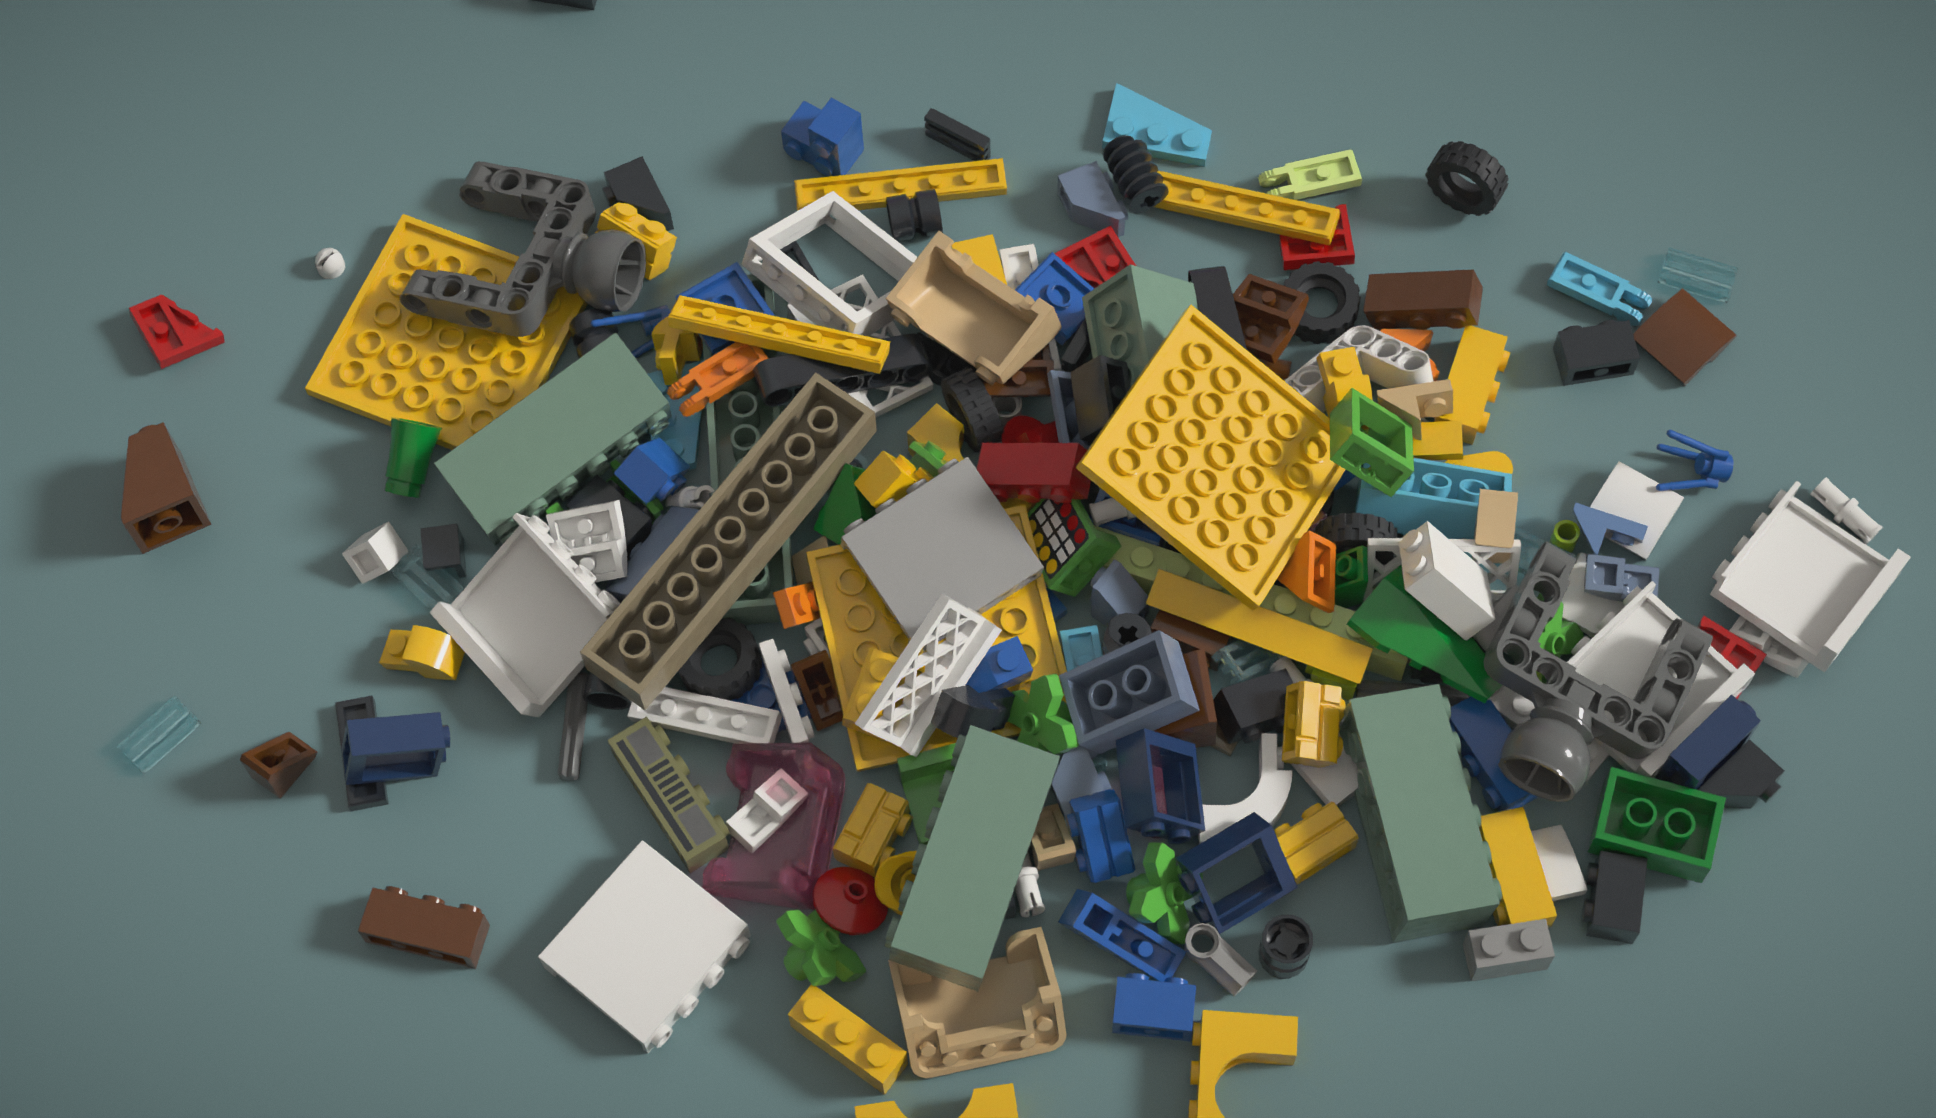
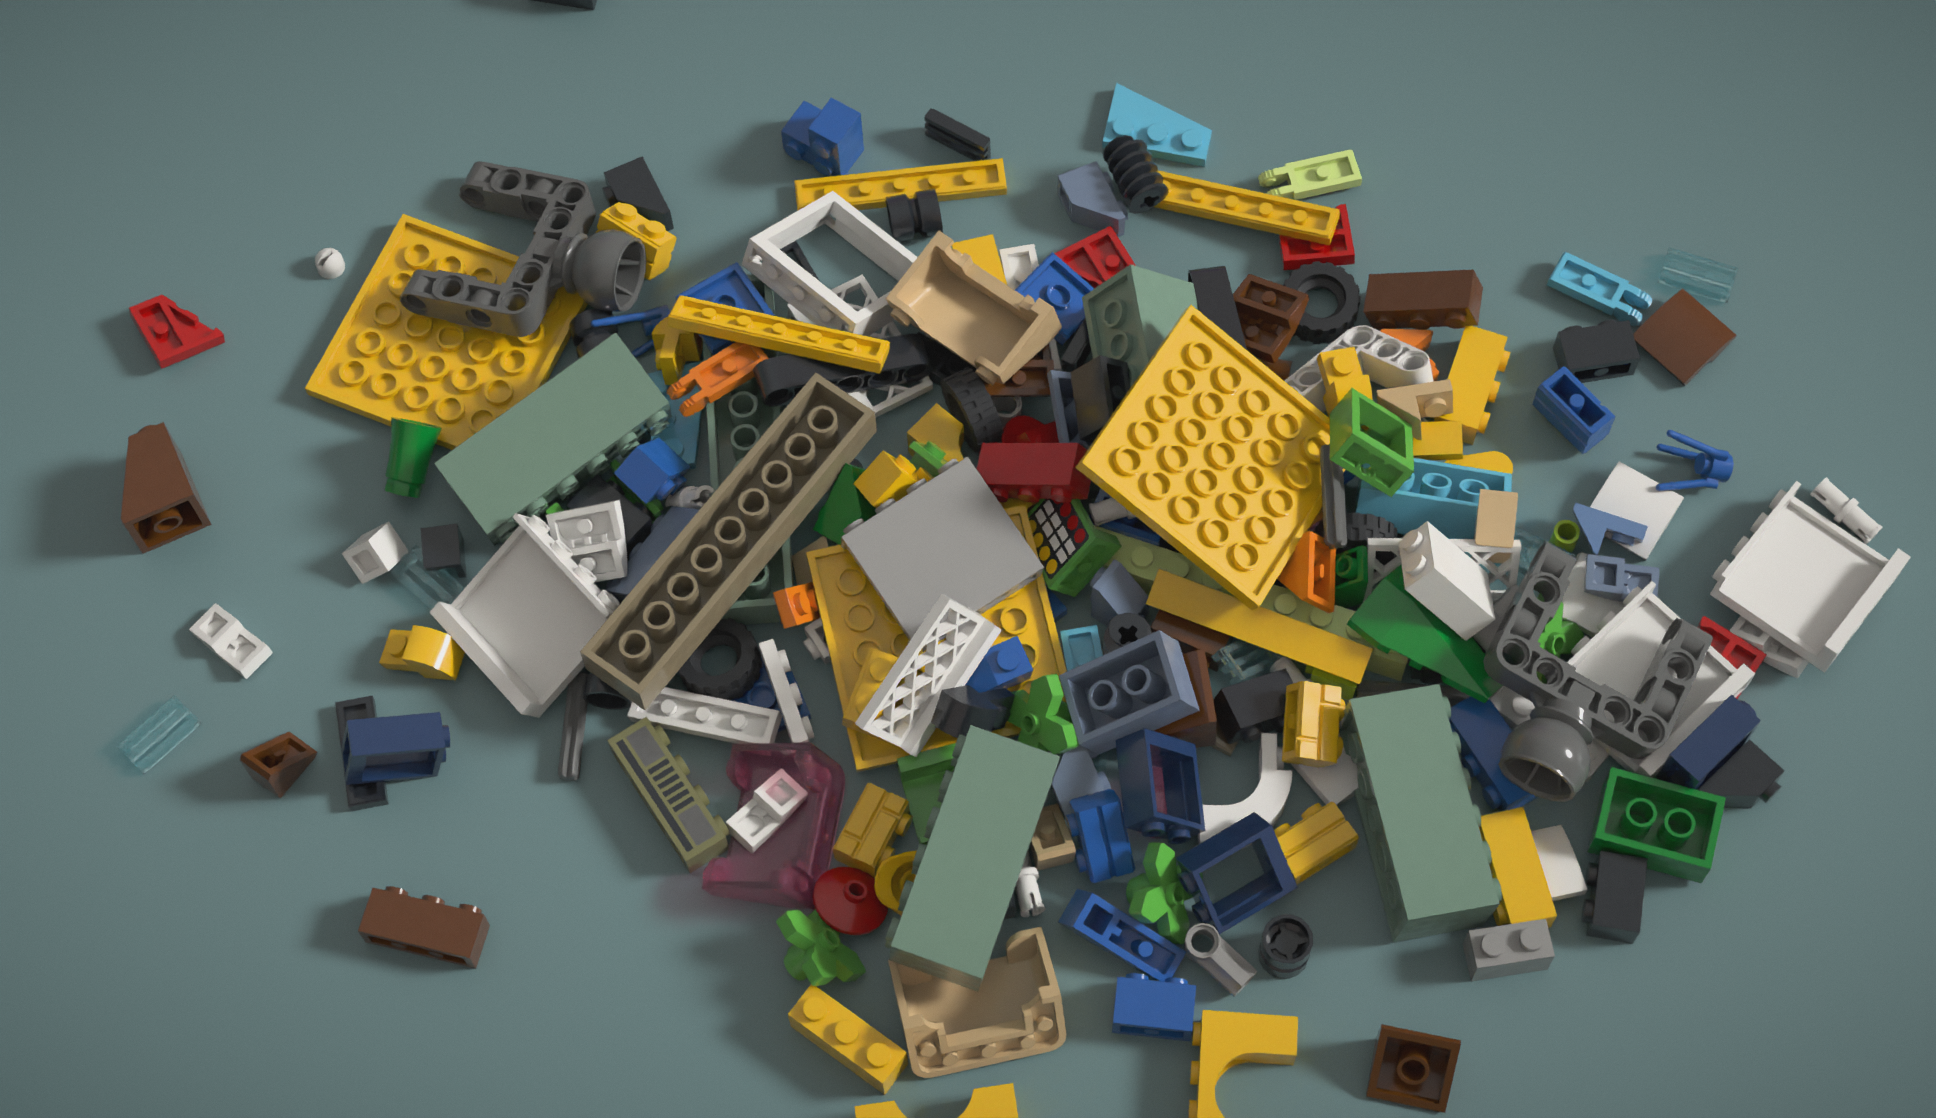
(230, 641): none -> white slope
(646, 946): white panel -> none
(819, 689): reddish brown slope -> none
(1333, 501): none -> dark grey axle
(1412, 1068): none -> reddish brown slope
(1474, 164): black tyre -> none
(1573, 410): none -> blue brick

